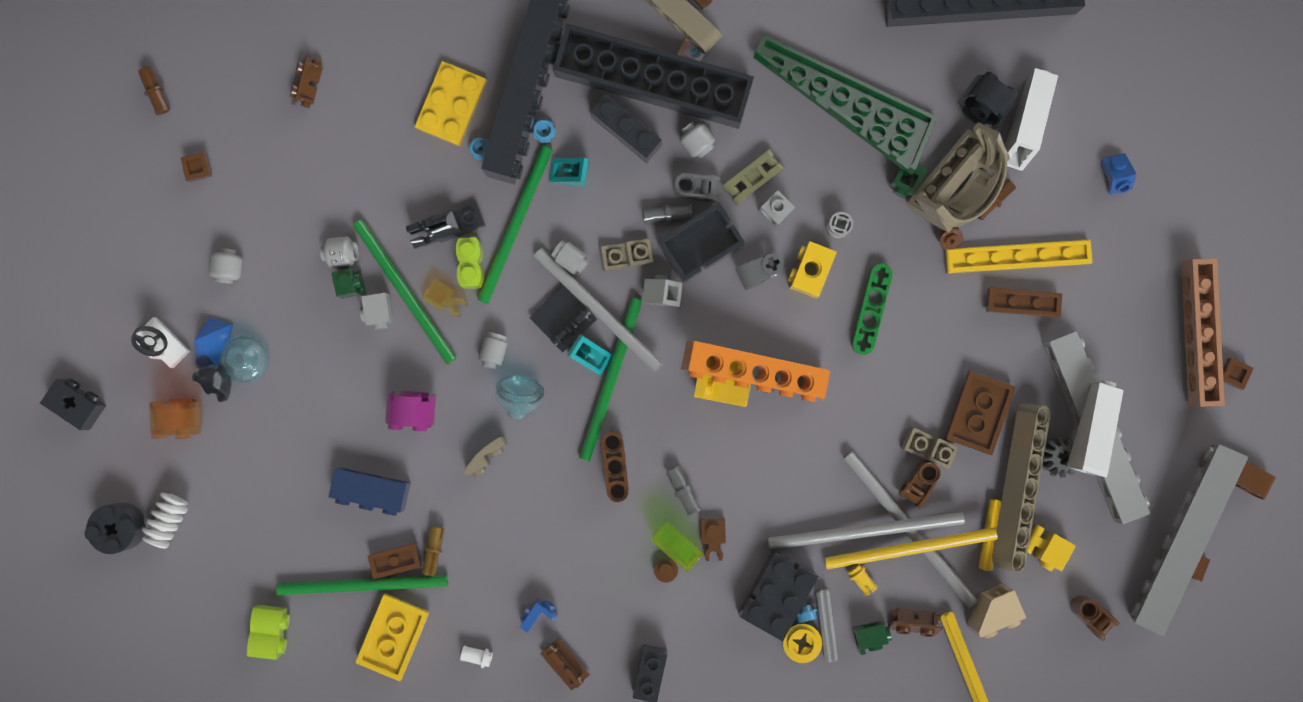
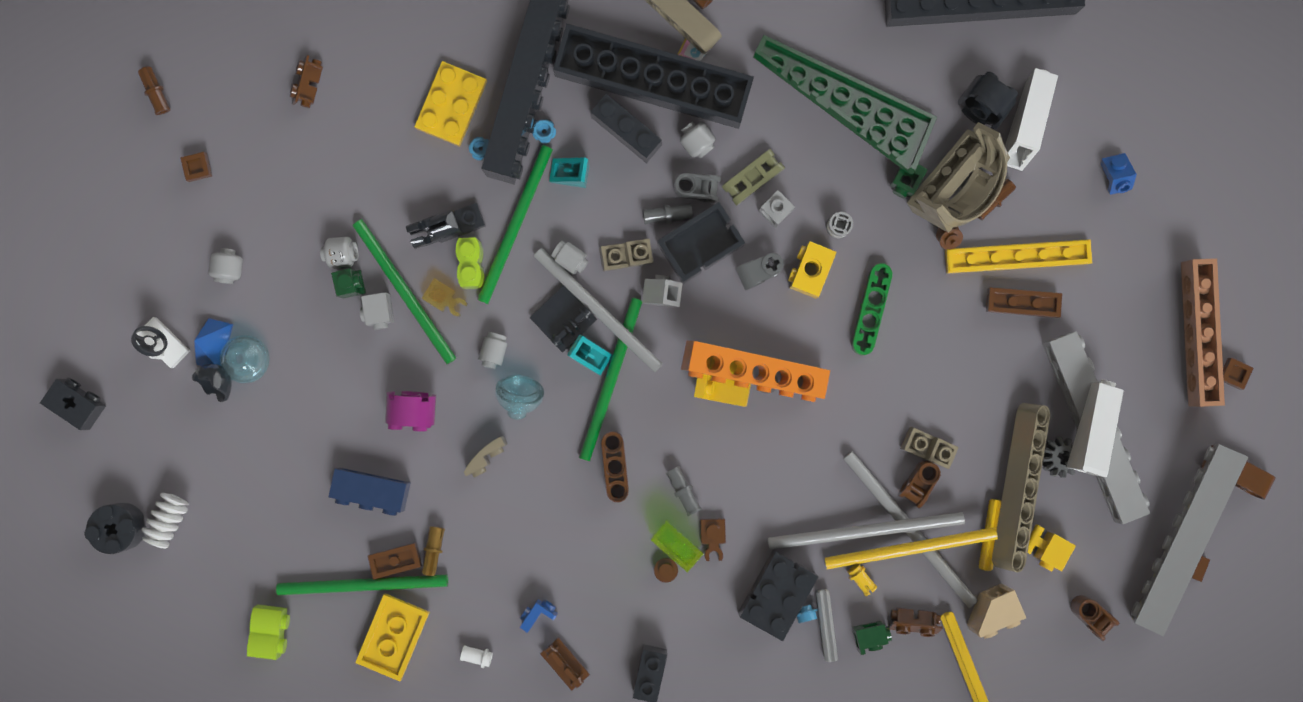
(175, 417): clear orange brick -> none
(807, 653): yellow gear -> none
(980, 412): reddish brown plate -> none

